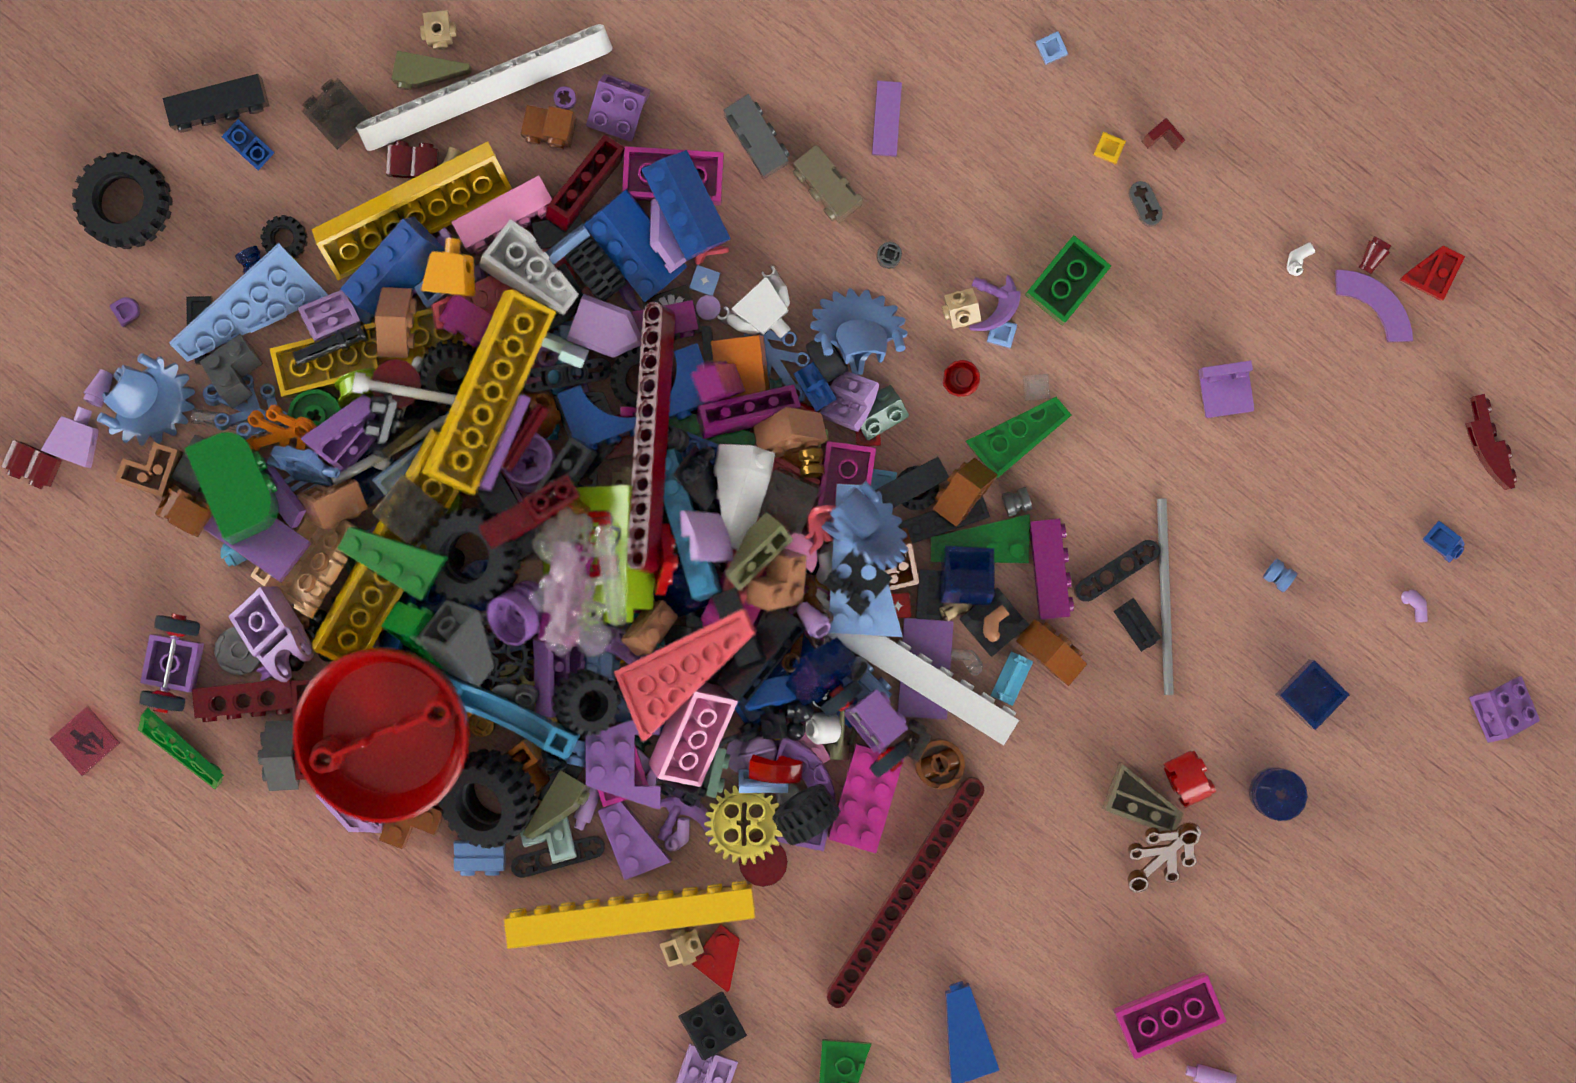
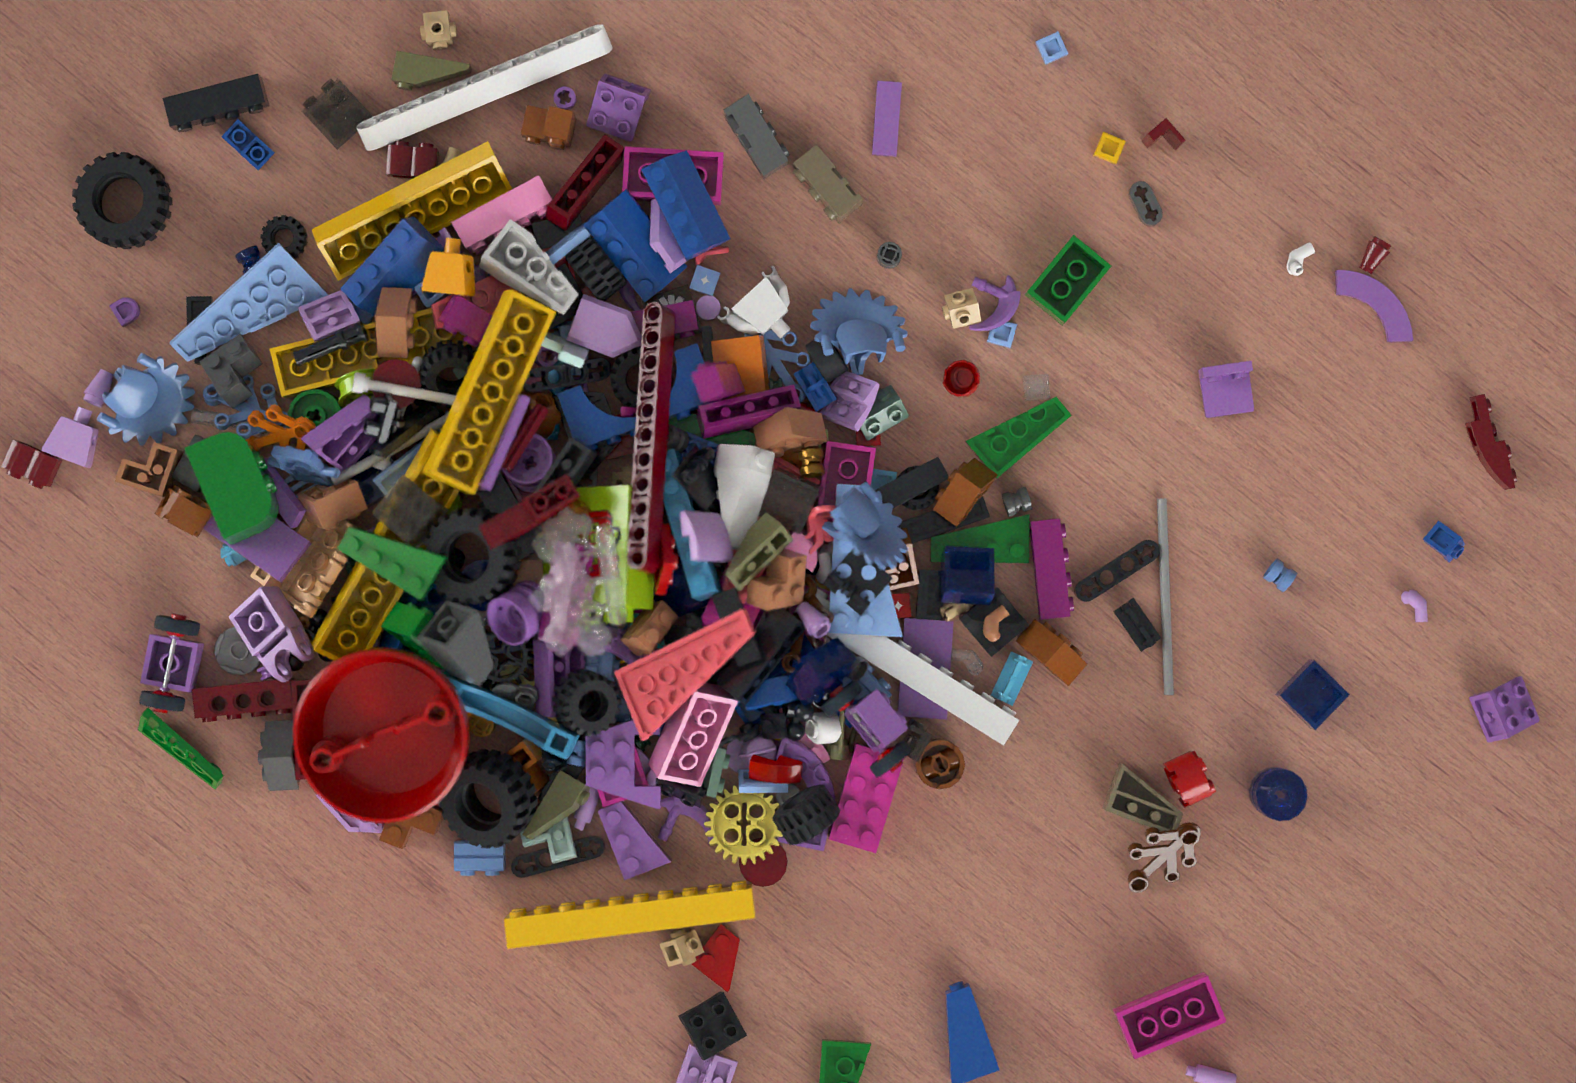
(84, 741): clear pink tile -> none
(680, 837): lavender arm -> none
(904, 904): dark red beam -> none
(1435, 272): red wing -> none

